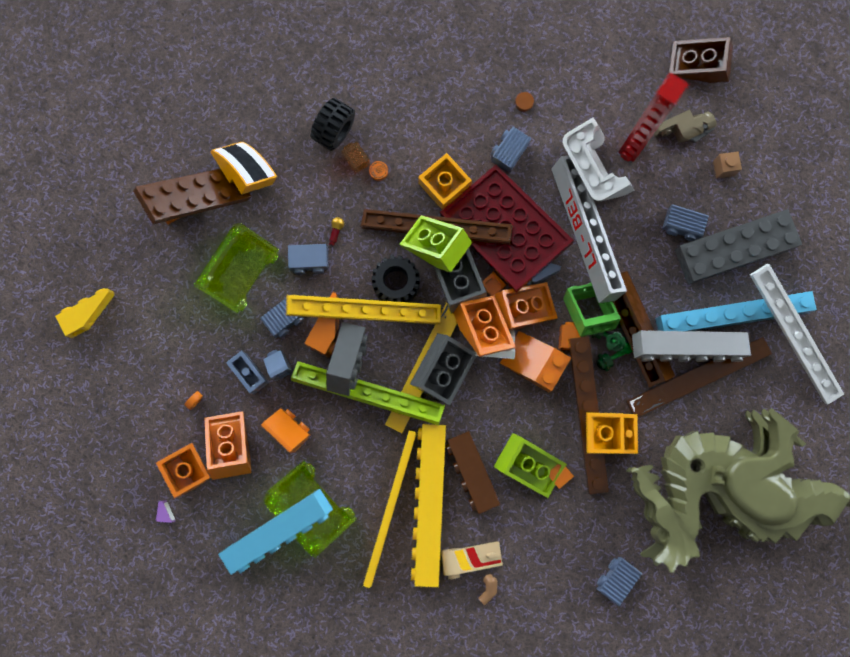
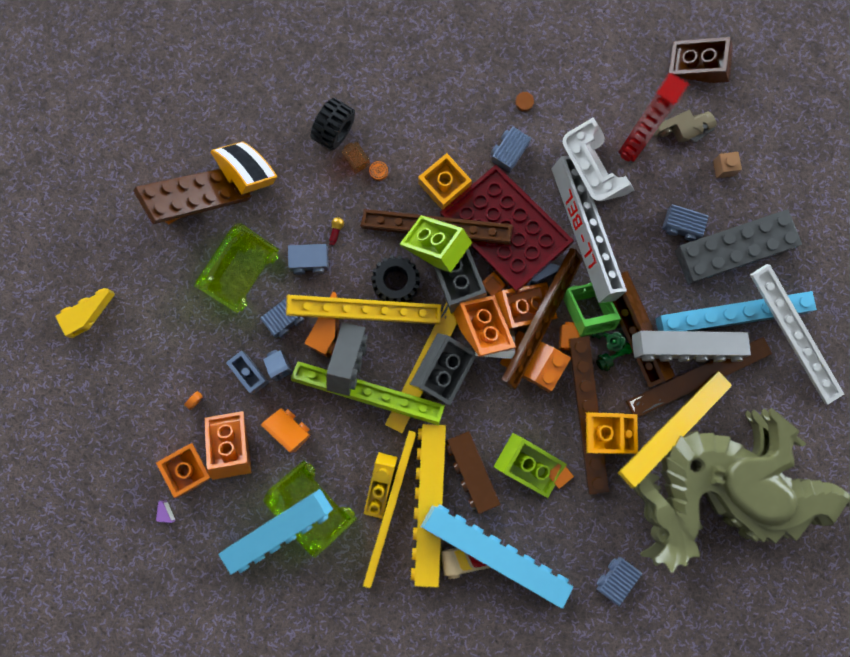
(380, 485): none -> yellow slope
(491, 589): medium nougat arm -> none
(500, 558): none -> medium azure brick
(542, 319): none -> reddish brown tile
(677, 426): none -> yellow tile

